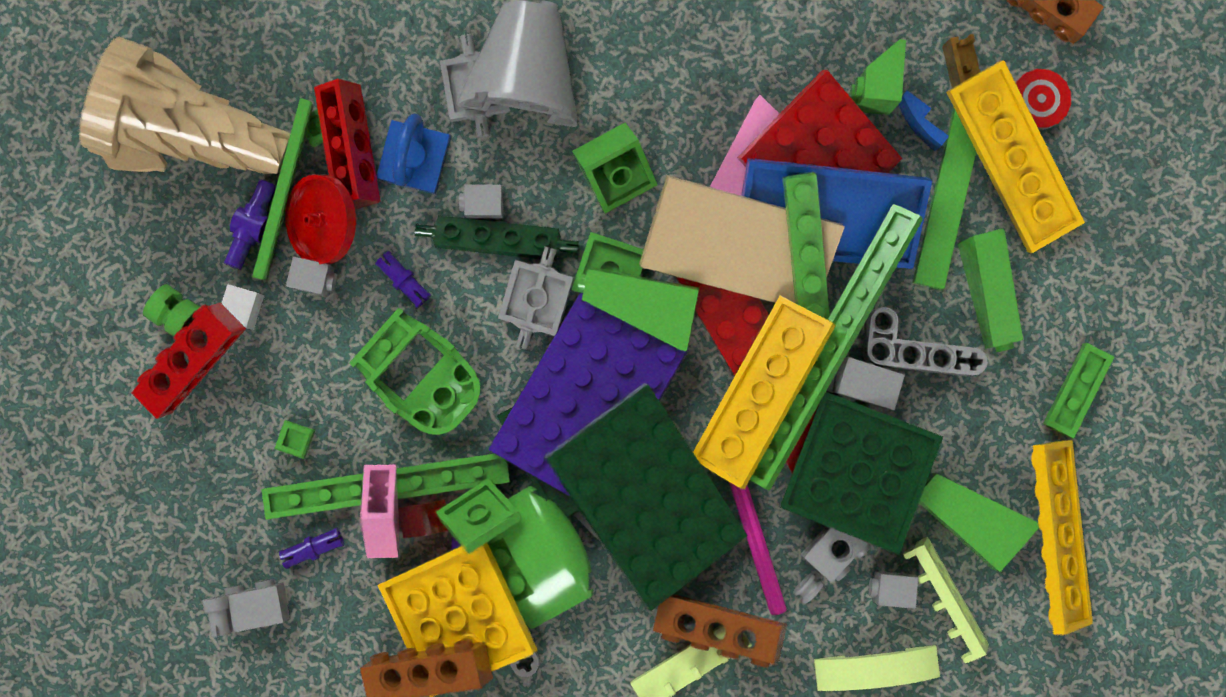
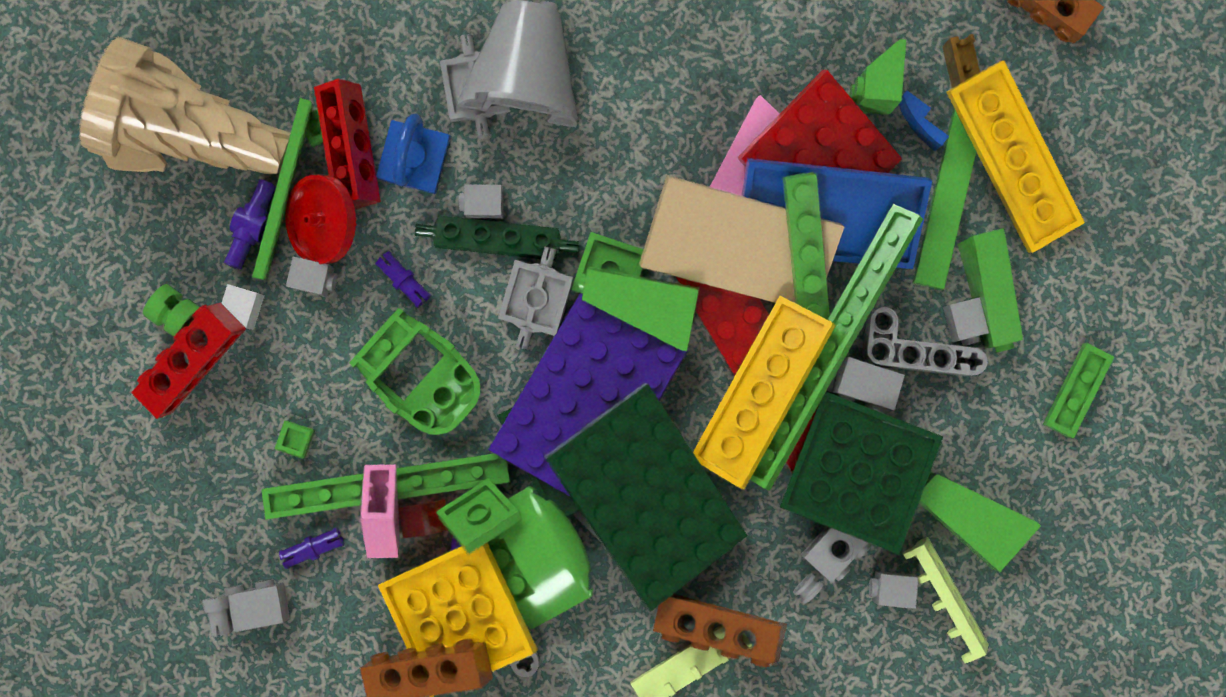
(615, 167): bright green slope -> none
(759, 550): dark pink axle -> none
(877, 670): yellowish green slope -> none
(966, 321): none -> light grey brick
(1045, 96): red tile -> none
(1062, 536): yellow plate -> none

